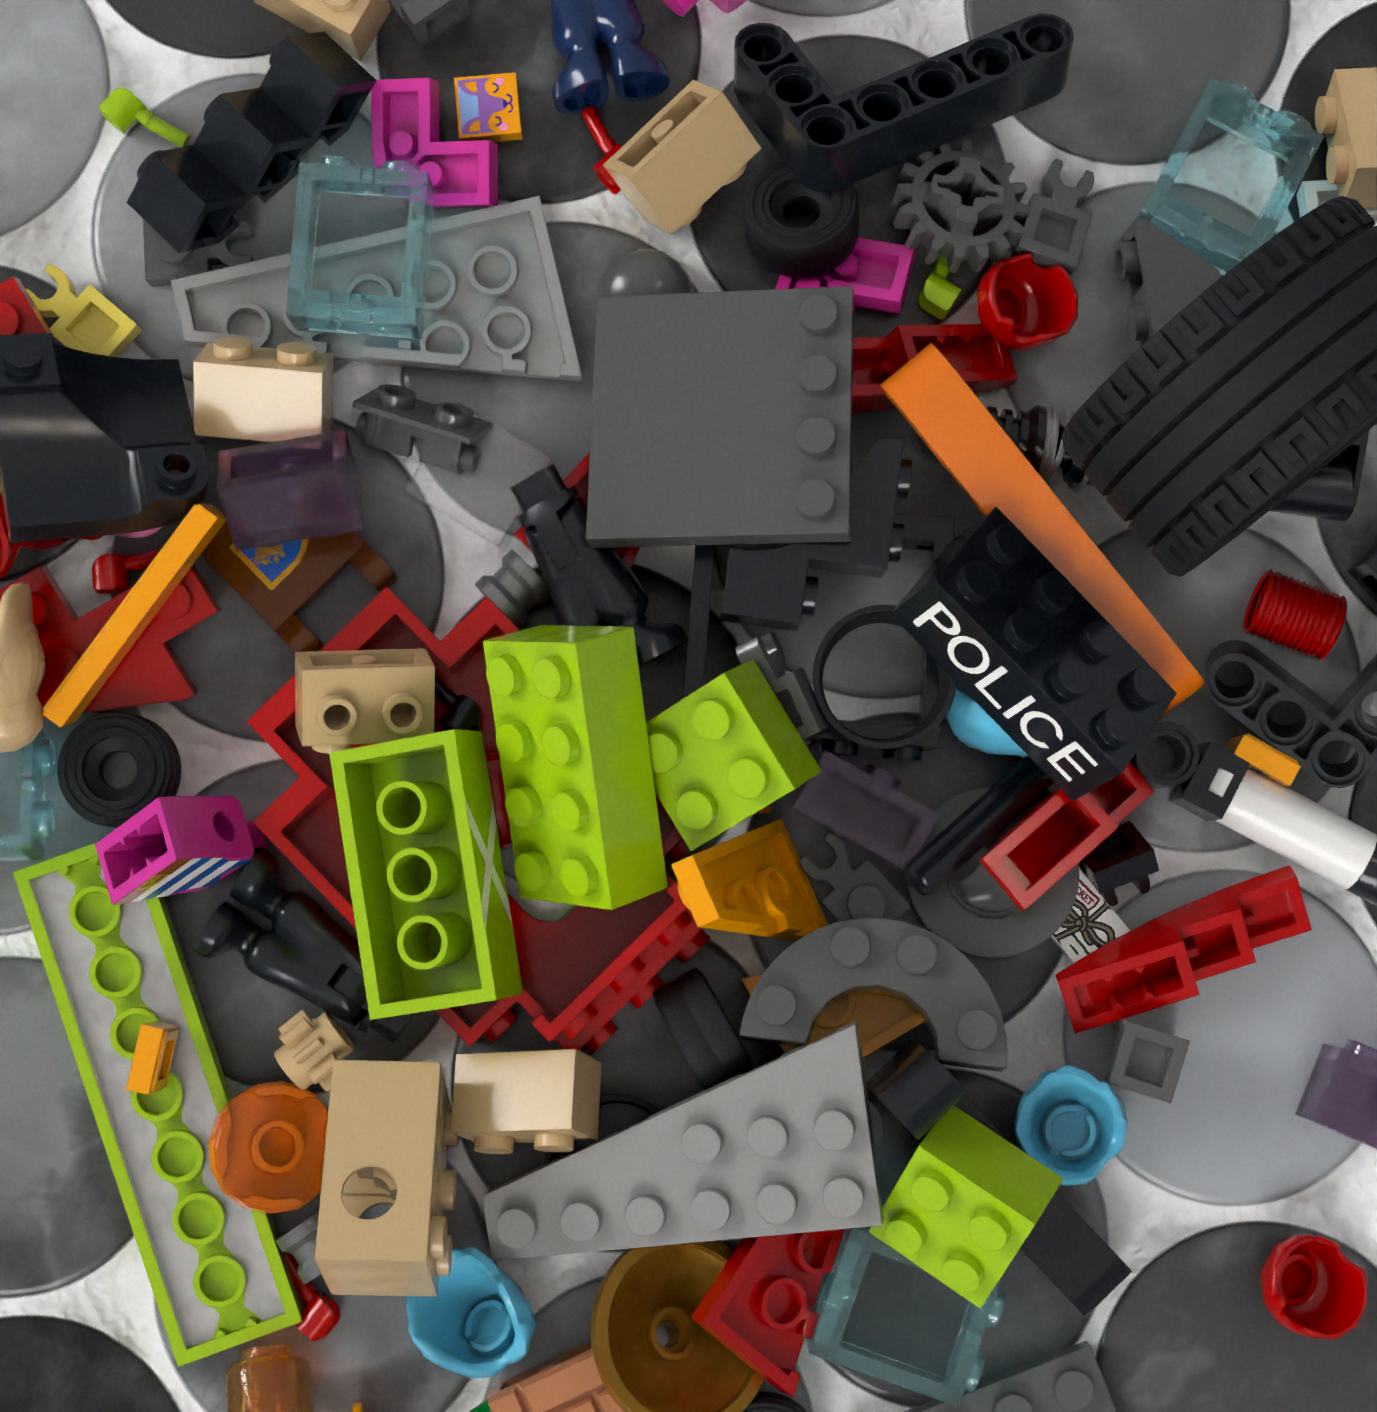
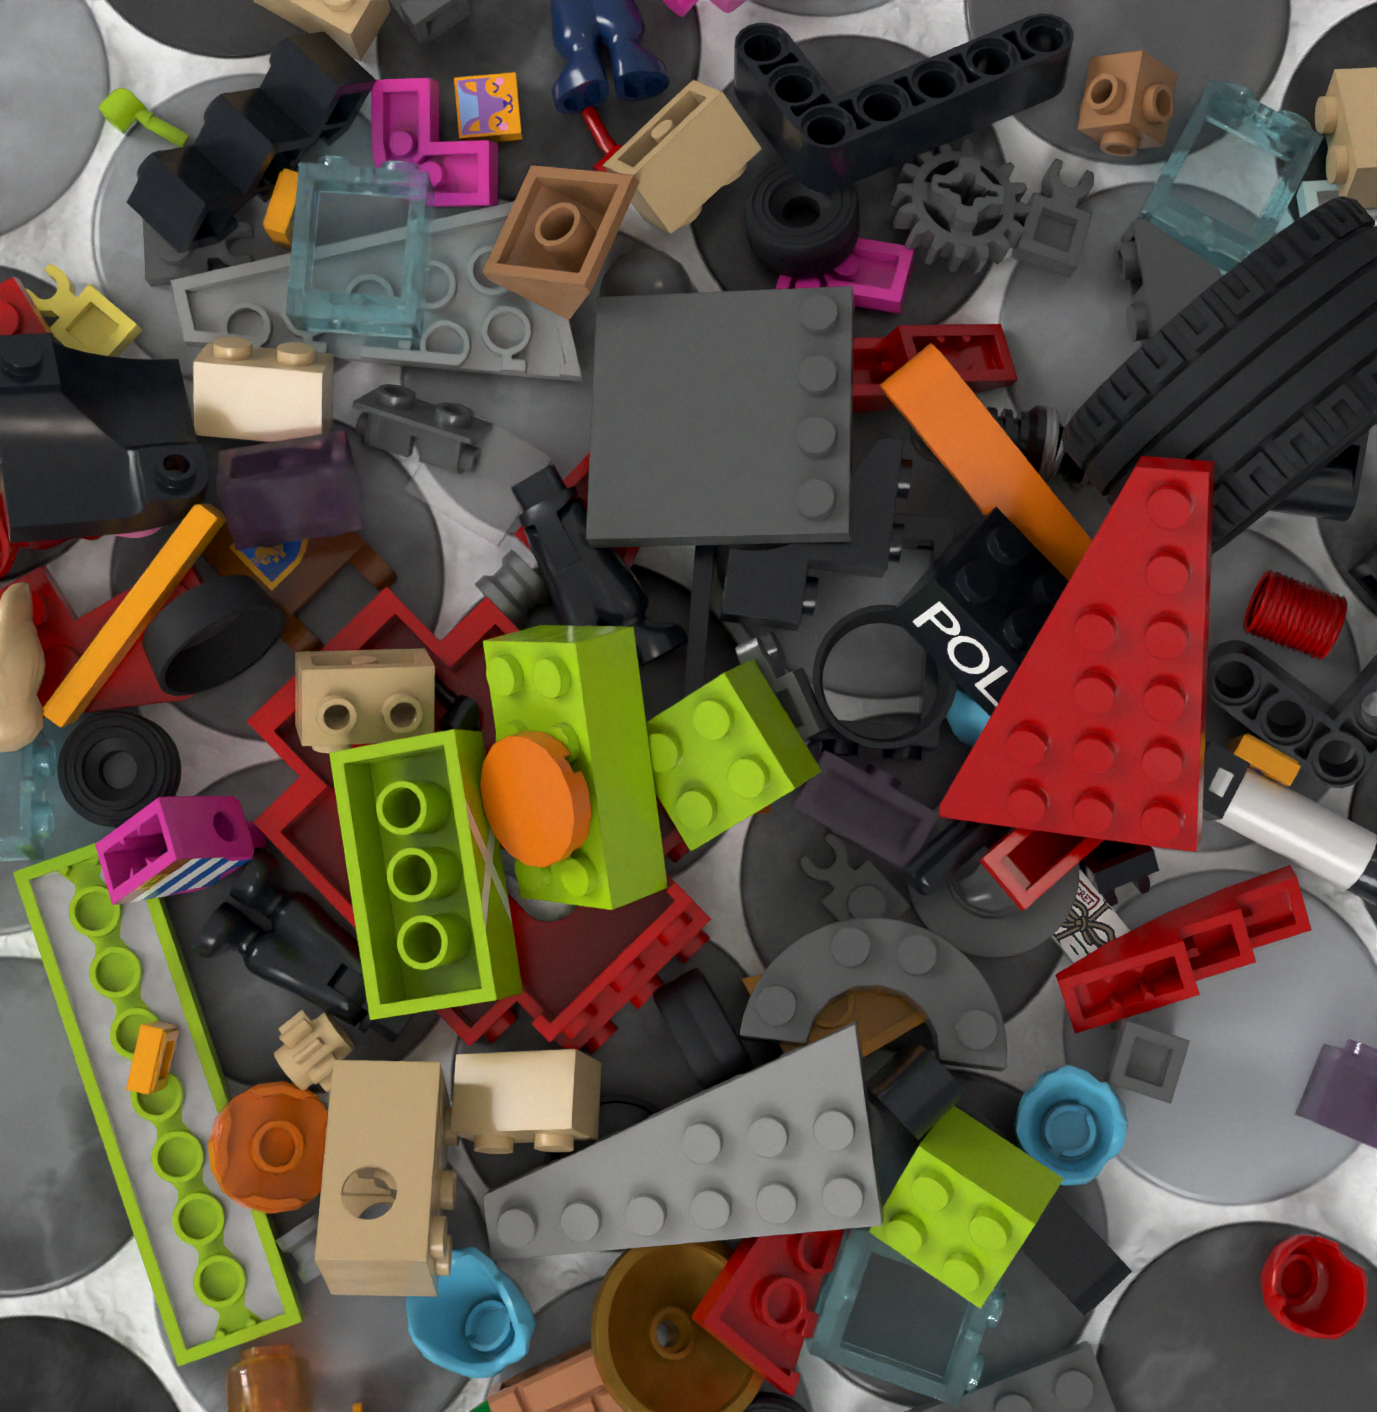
(112, 570): red hand -> none
(225, 653): none -> black tyre
(281, 210): none -> light orange tile
(320, 1312): red hand -> none
(535, 798): none -> orange tile
(559, 235): none -> medium nougat slope
(751, 886): light orange wing -> none
(938, 293): lime hand -> none
(1026, 302): red hair -> none
(1113, 693): none -> red wing
(1127, 102): none -> medium nougat brick

